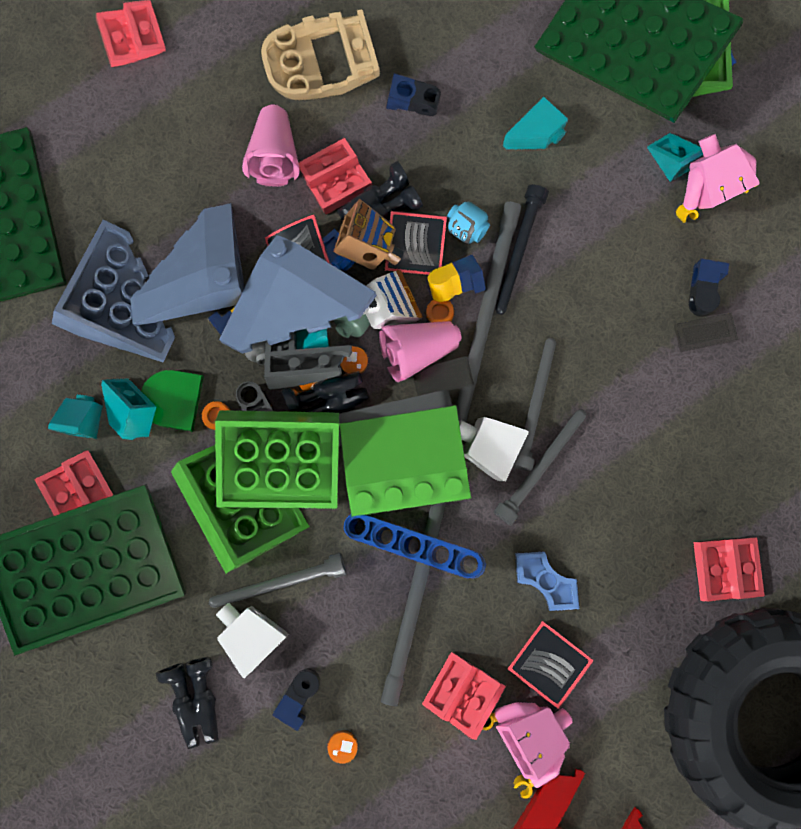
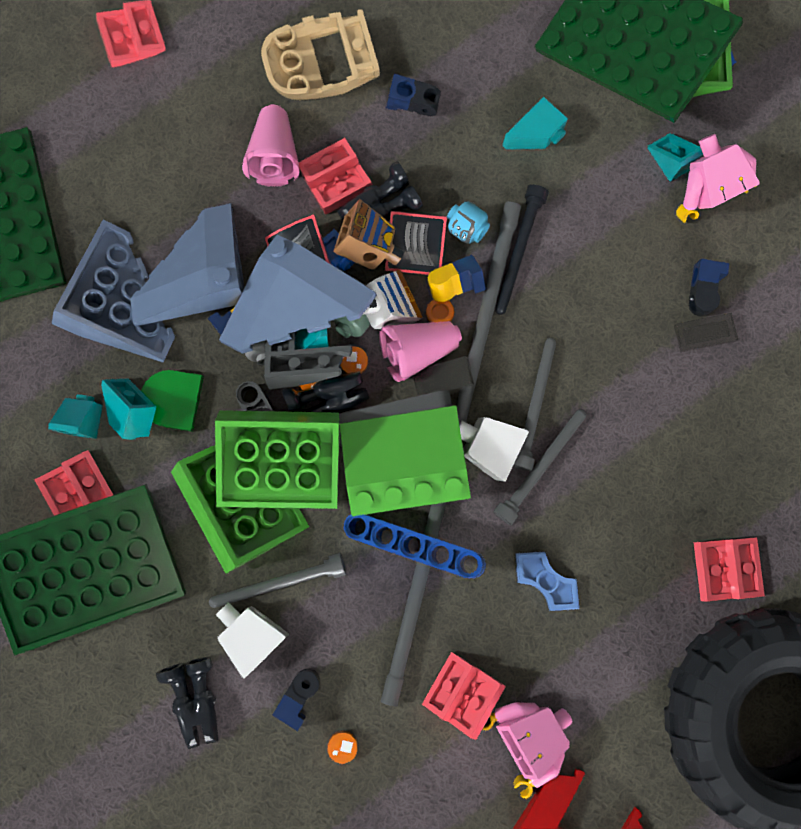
(211, 411): orange tile -> none
(550, 665): slope -> none

